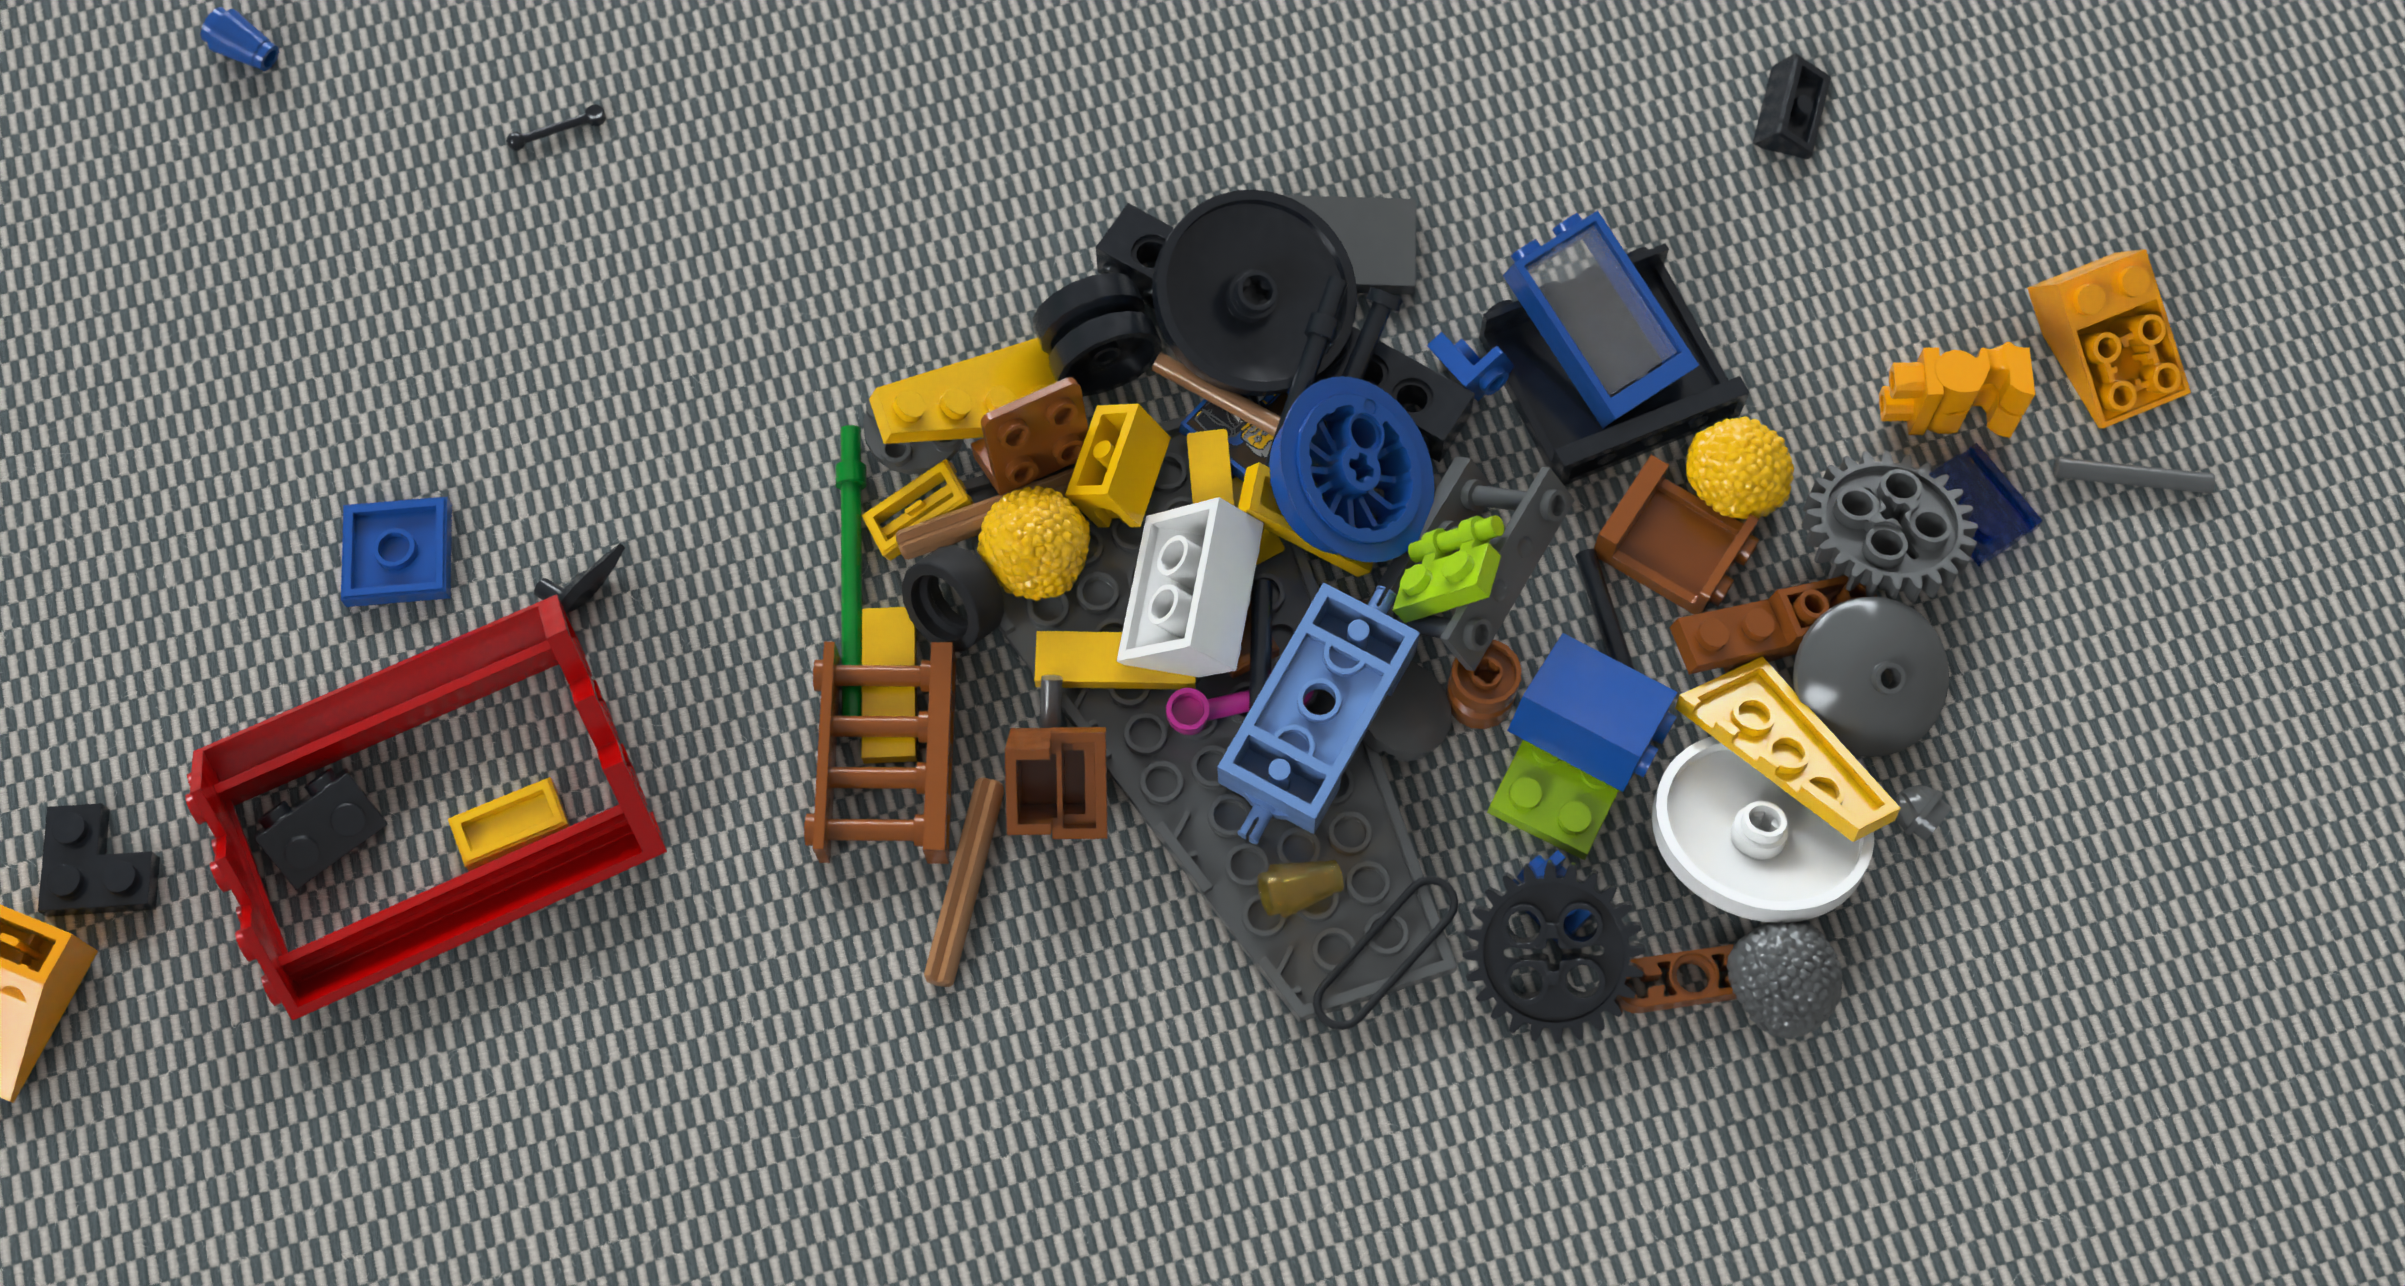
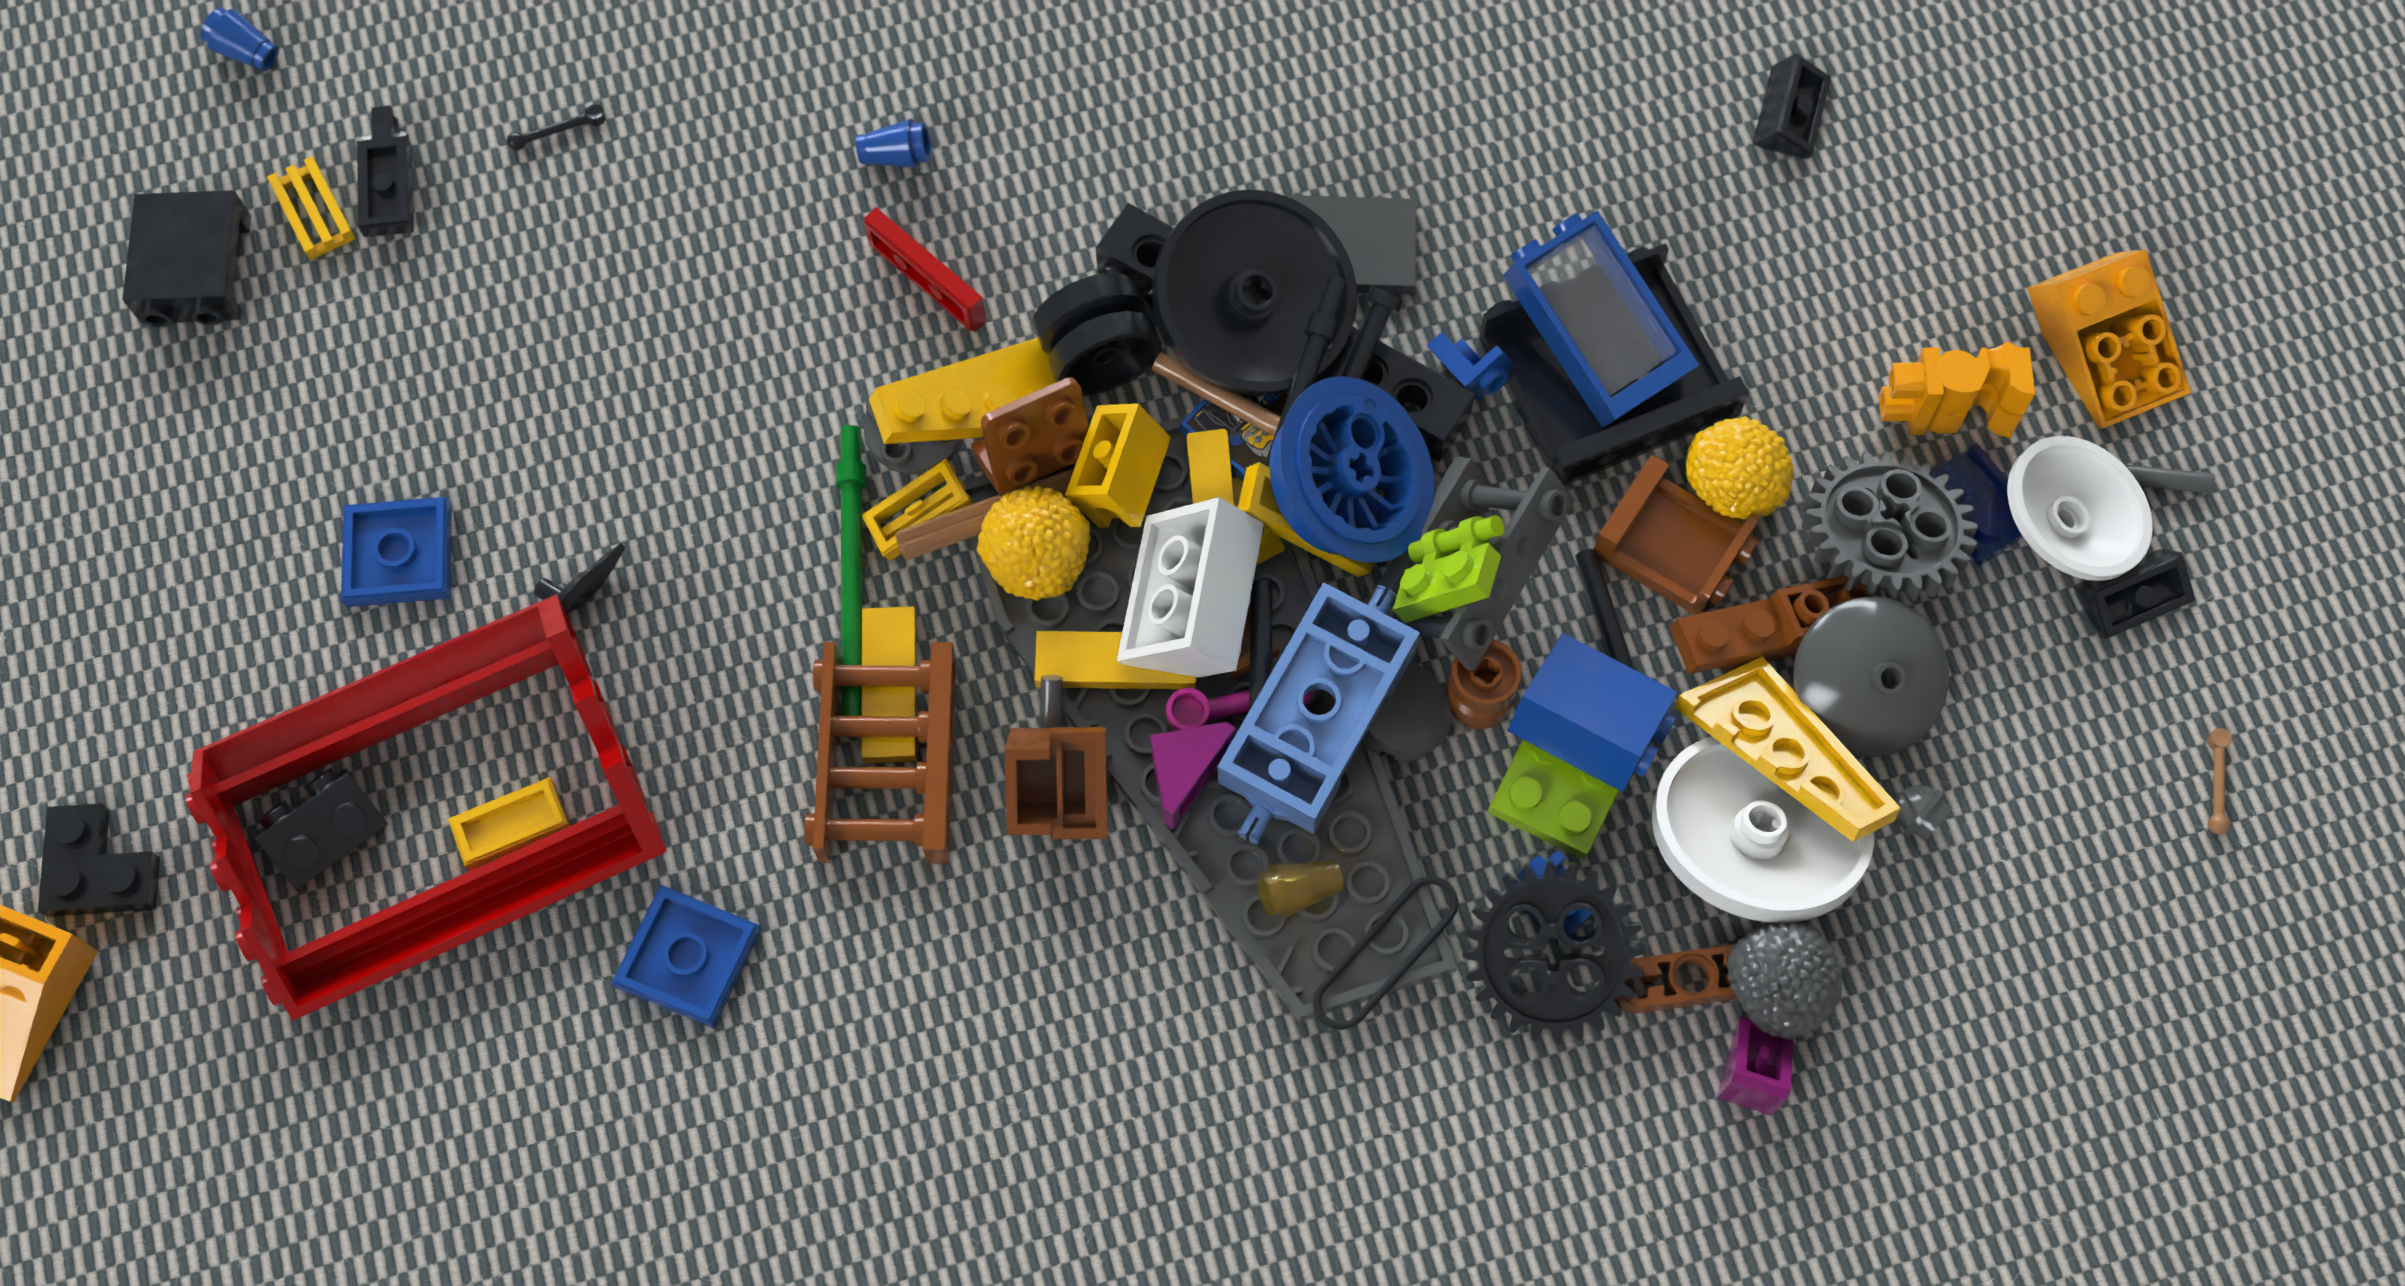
(184, 257): none -> black panel
(296, 179): none -> yellow tile
(385, 177): none -> black hinge
(686, 956): none -> blue tile
(896, 145): none -> blue cone
(925, 270): none -> red tile
(964, 882): medium nougat axle -> none
(972, 583): black tyre -> none
(1185, 764): none -> magenta slope
(1757, 1069): none -> magenta slope
(2079, 508): none -> white dish
(2141, 594): none -> black slope
(2219, 741): none -> medium nougat hinge

